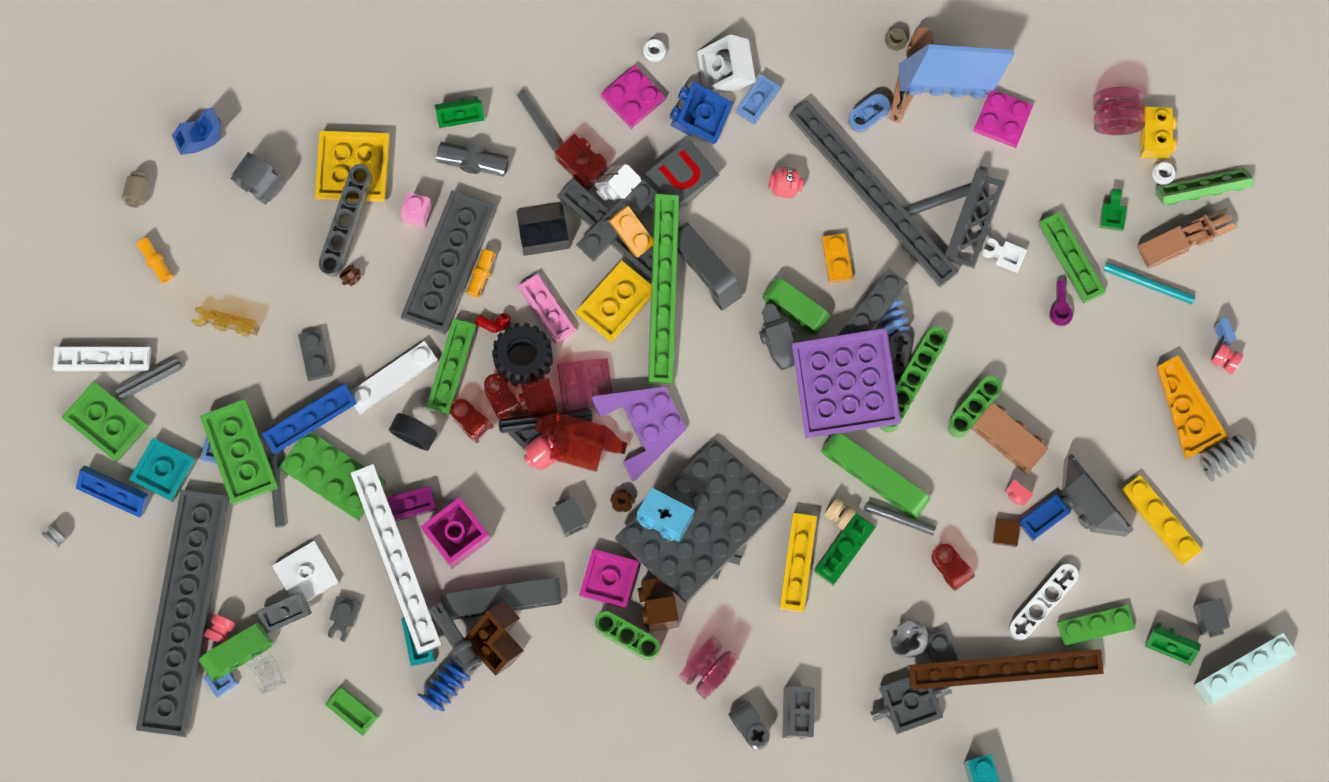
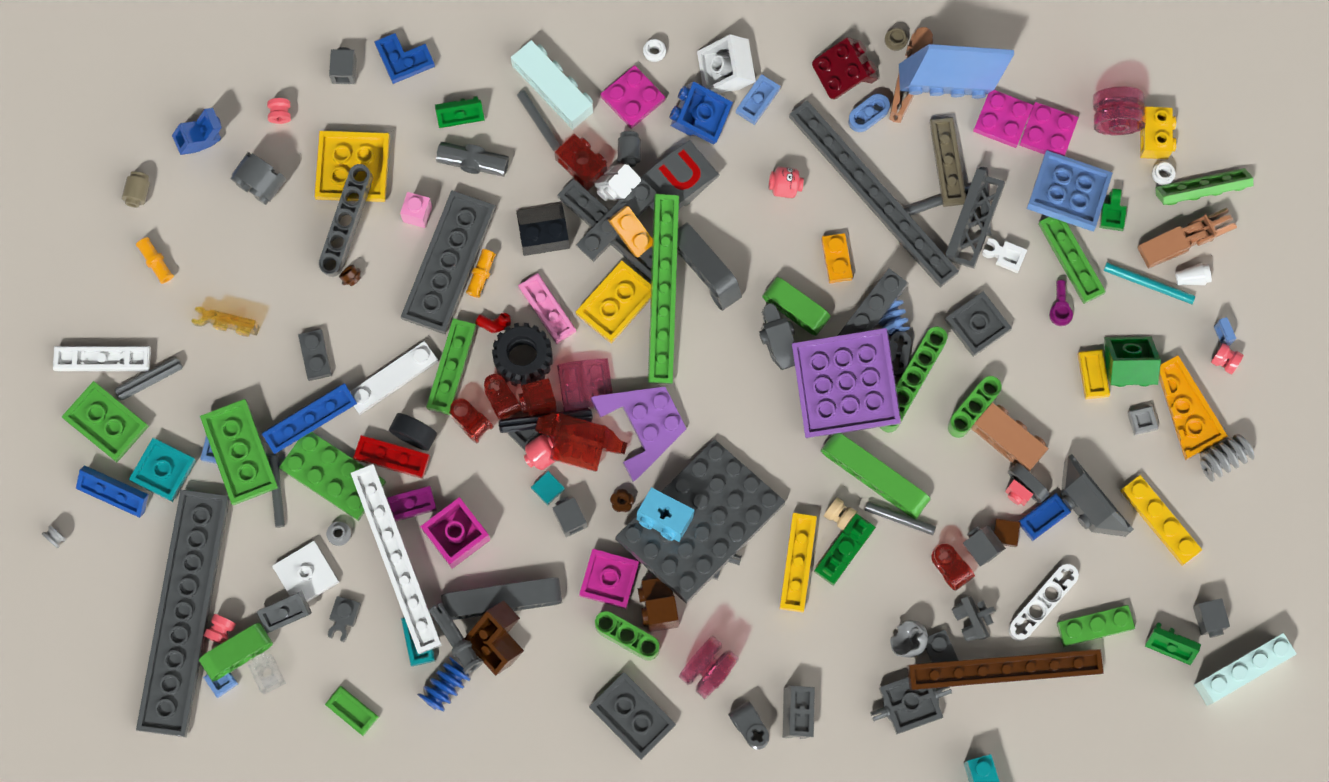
(279, 110): none -> coral wheel
(338, 541): none -> light grey plate
(342, 66): none -> dark grey brick
(391, 457): none -> red plate
(403, 64): none -> blue plate
(548, 488): none -> teal tile
(552, 85): none -> light aqua brick
(629, 148): none -> dark grey brick
(632, 715): none -> dark grey plate
(844, 67): none -> dark red bracket
(947, 161): none -> dark tan tile
(978, 324): none -> dark grey plate
(978, 628): none -> dark grey hips
(983, 545): none -> dark grey brick
(1027, 480): none -> dark grey beam
(1048, 130): none -> dark pink plate
(1069, 191): none -> medium blue plate
(1093, 374): none -> yellow tile
(1131, 361): none -> green slope
(1143, 420): none -> light grey tile
(1194, 275): none -> white cone

